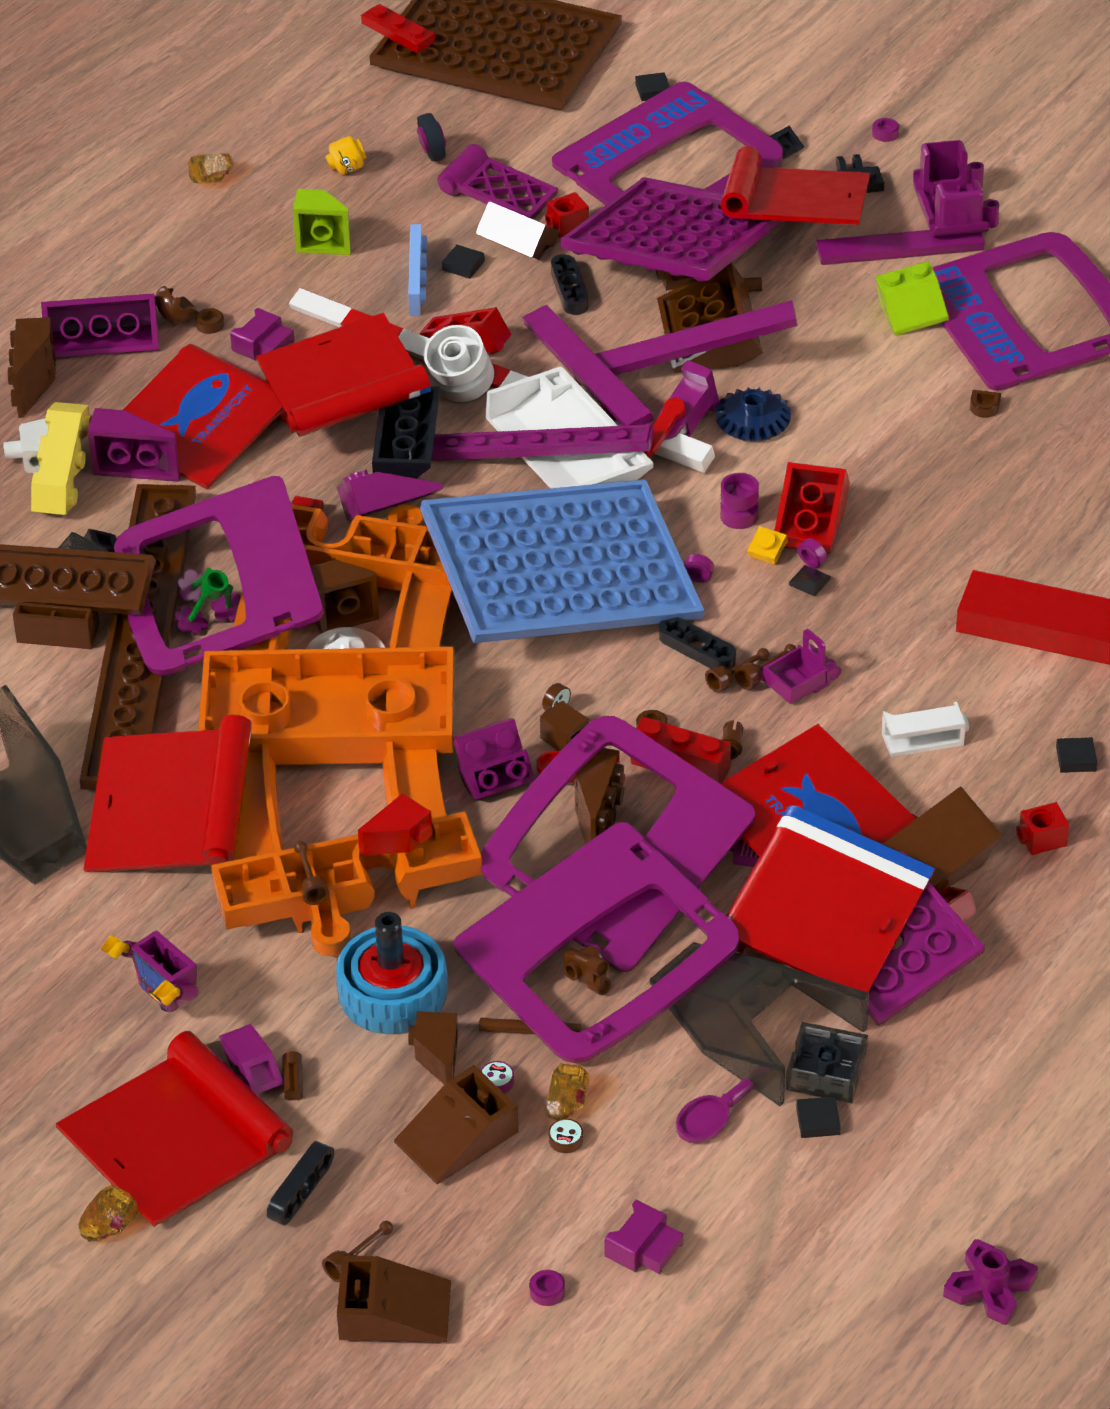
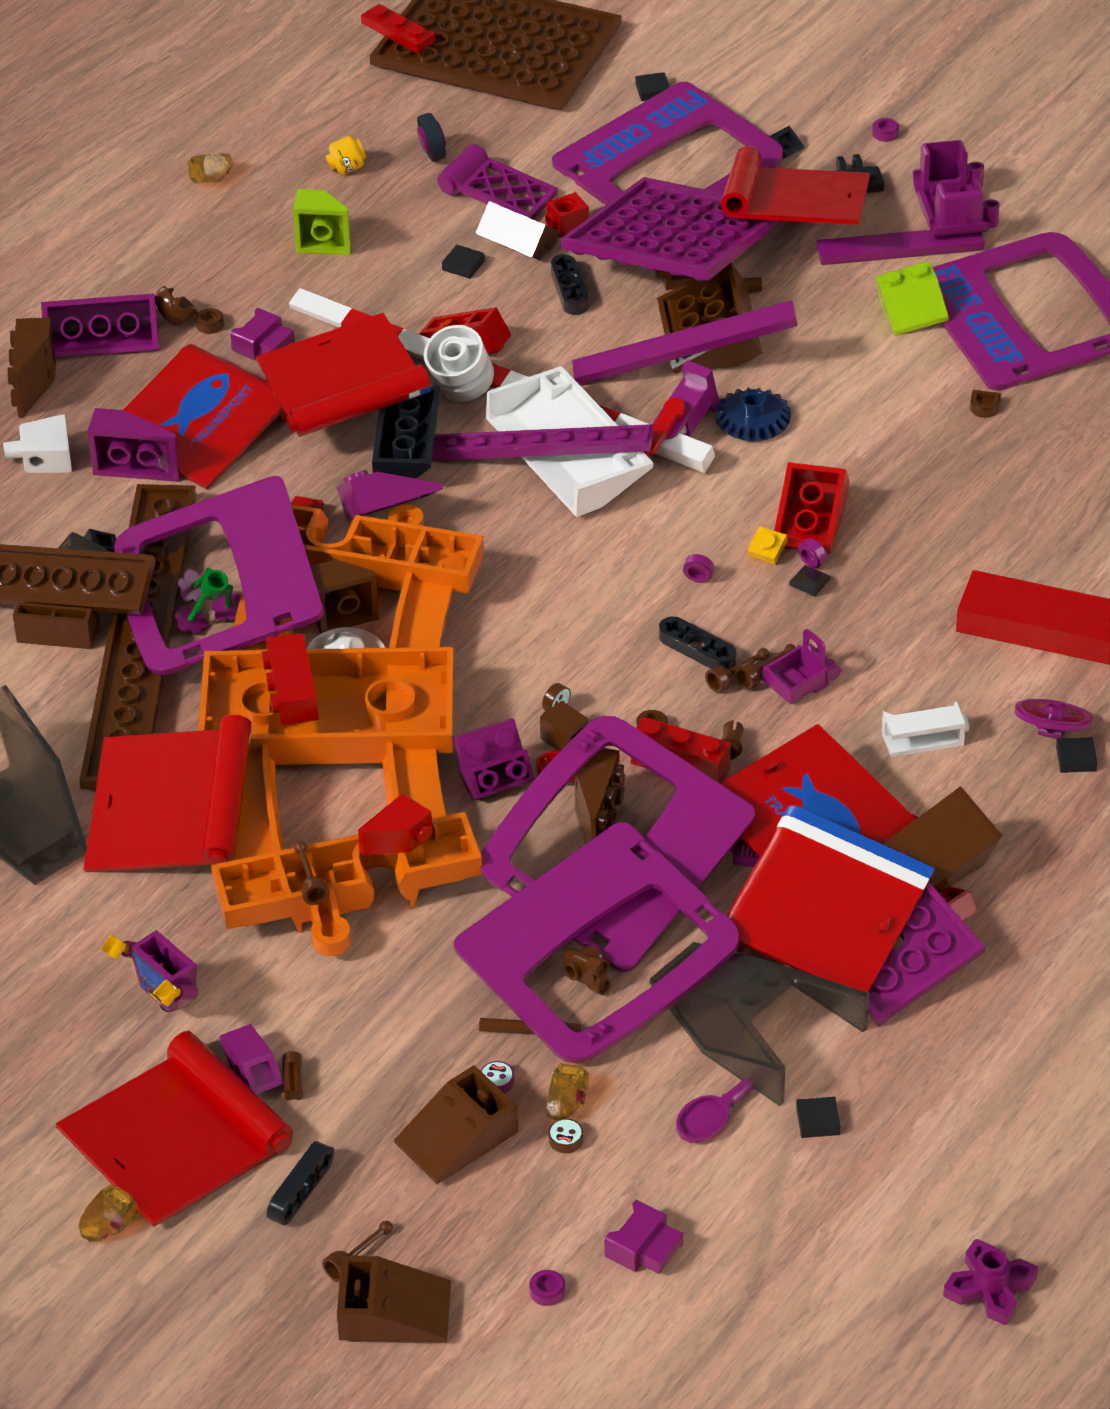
(60, 458): light yellow brick -> none
(290, 679): none -> red brick
(390, 976): dark azure wheel -> none
(417, 276): light blue plate -> none
(435, 1042): reddish brown slope -> none
(560, 560): medium blue plate -> none
(587, 367): magenta tile -> none
(739, 500): magenta wheel -> none
(826, 1062): piece -> none
(1043, 828): red brick -> none
(1053, 716): none -> magenta shield

